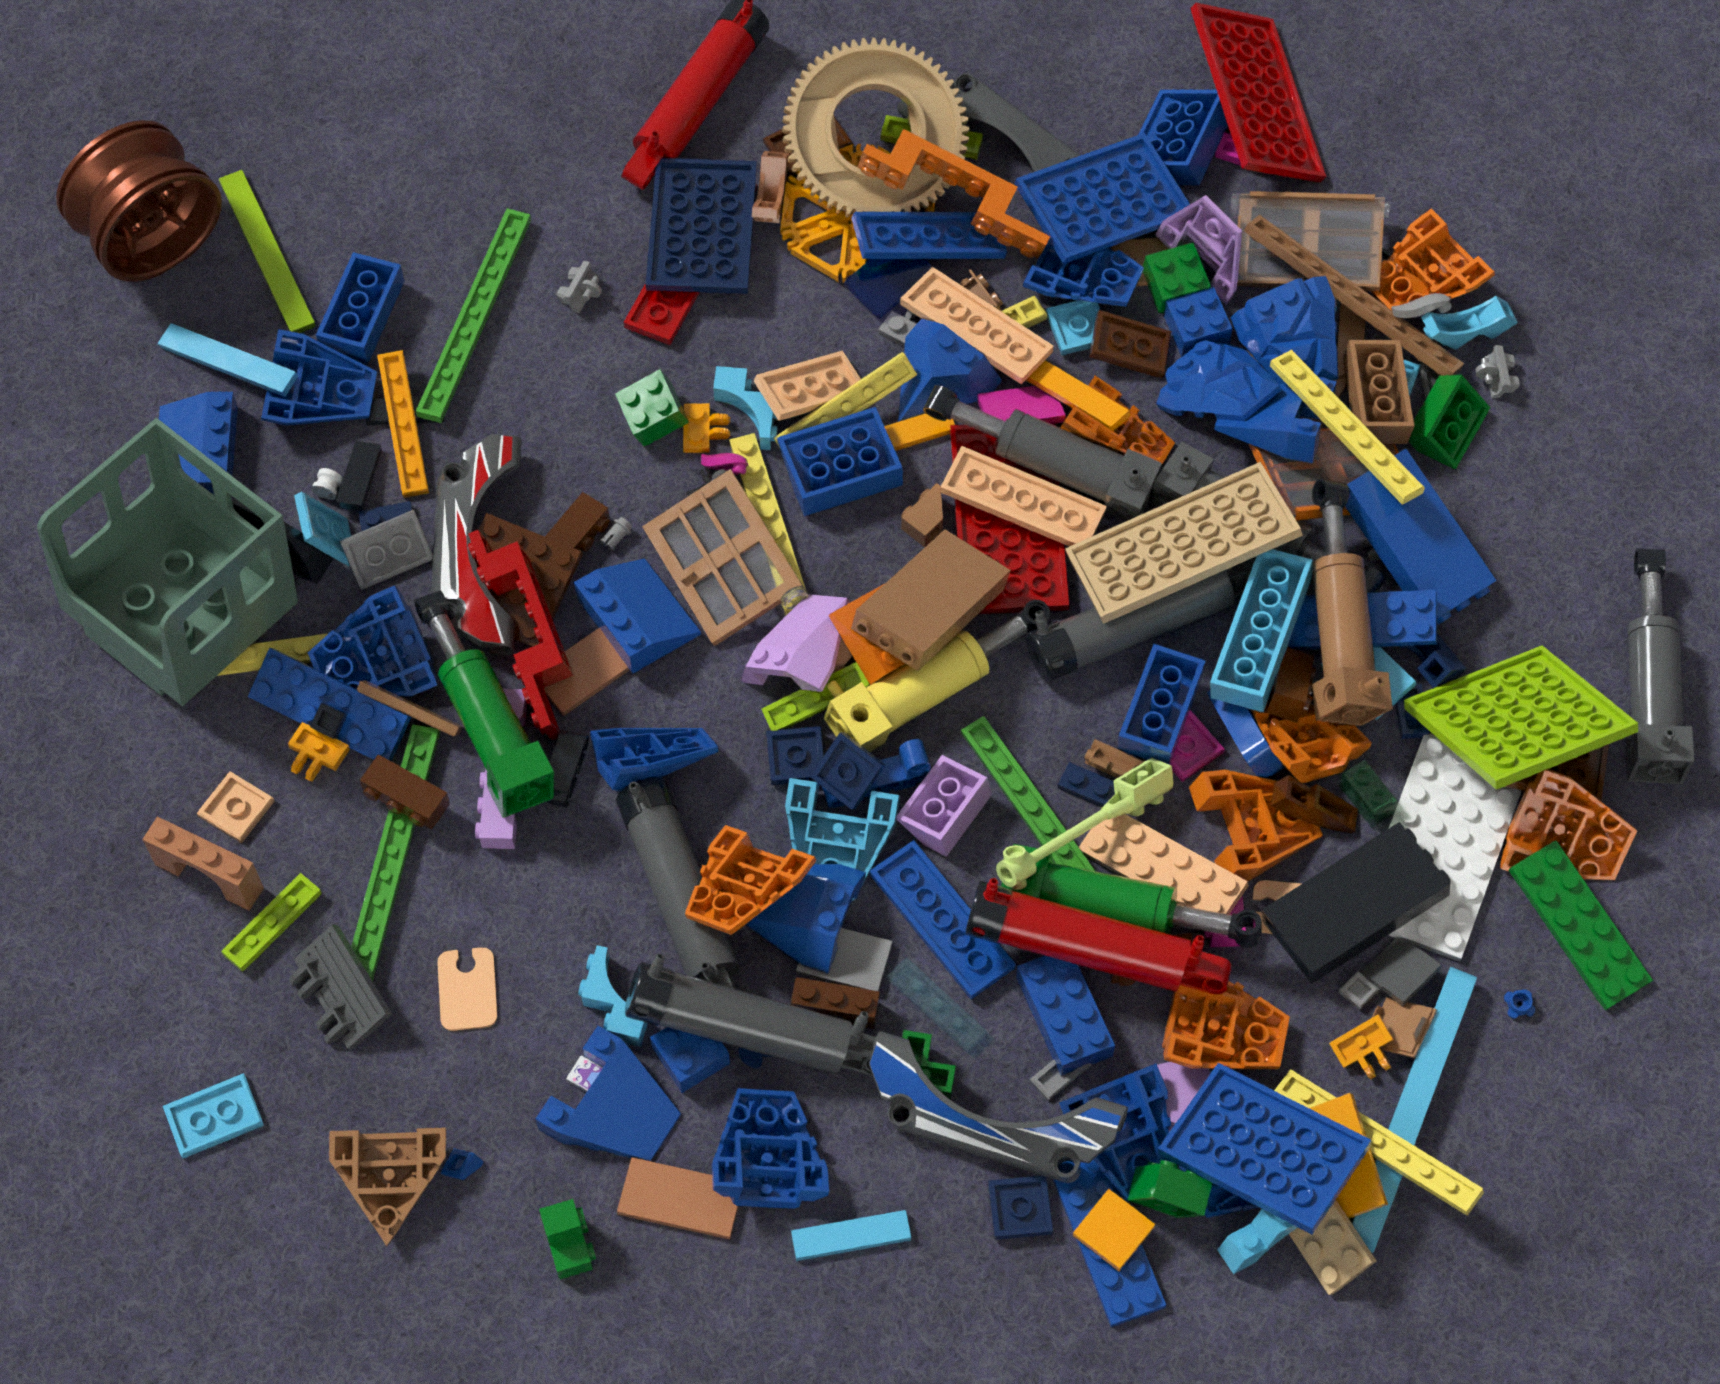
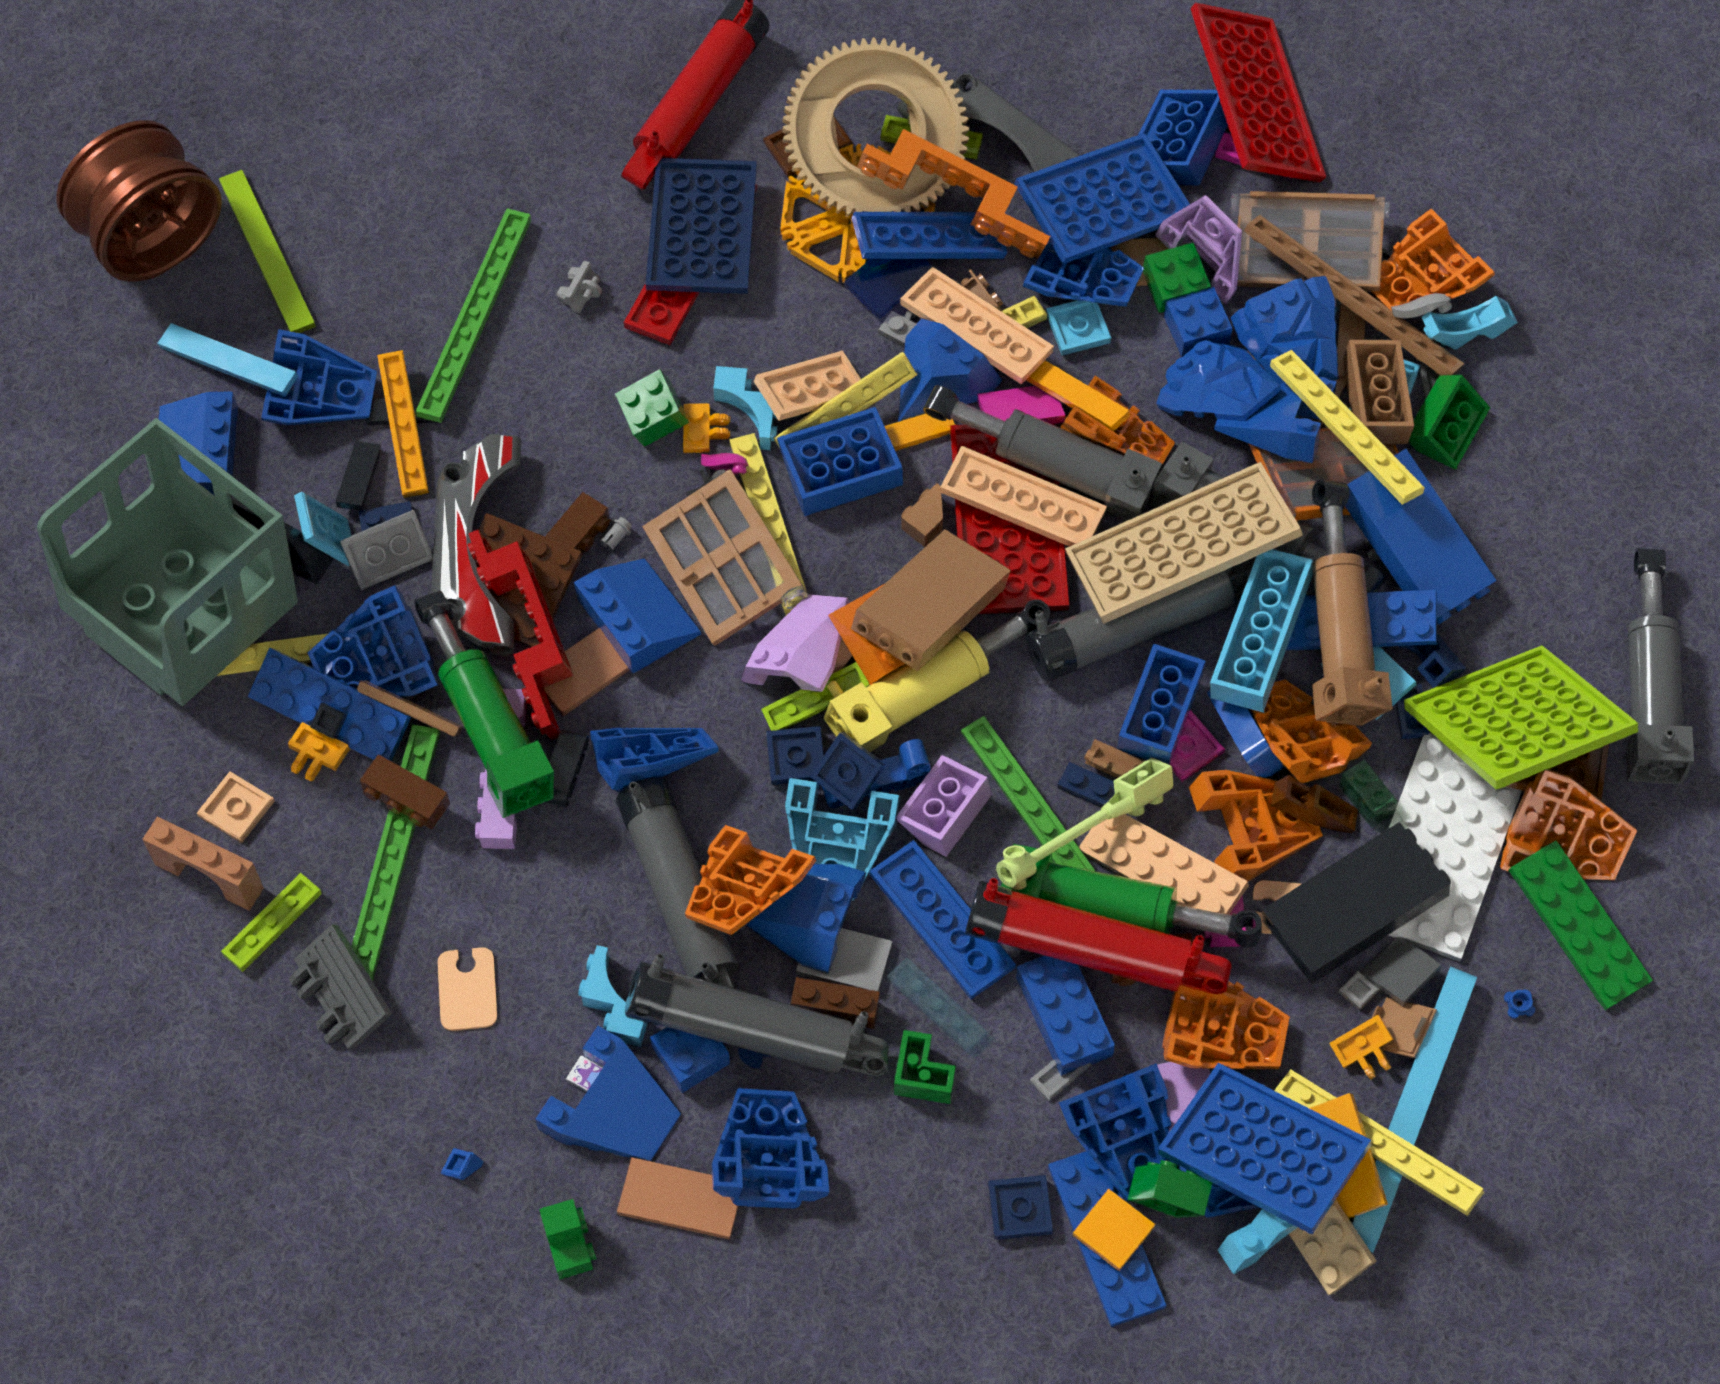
(213, 1115): medium azure tile -> none
(327, 484): white wheel -> none
(361, 306): blue brick -> none
(387, 1171): medium nougat wedge -> none
(771, 188): nougat arch -> none
(851, 1235): medium azure tile -> none
(1024, 1145): dark grey panel -> none
(1130, 344): reddish brown tile -> none
(1292, 686): reddish brown brick -> none
(1495, 370): light grey hips -> none

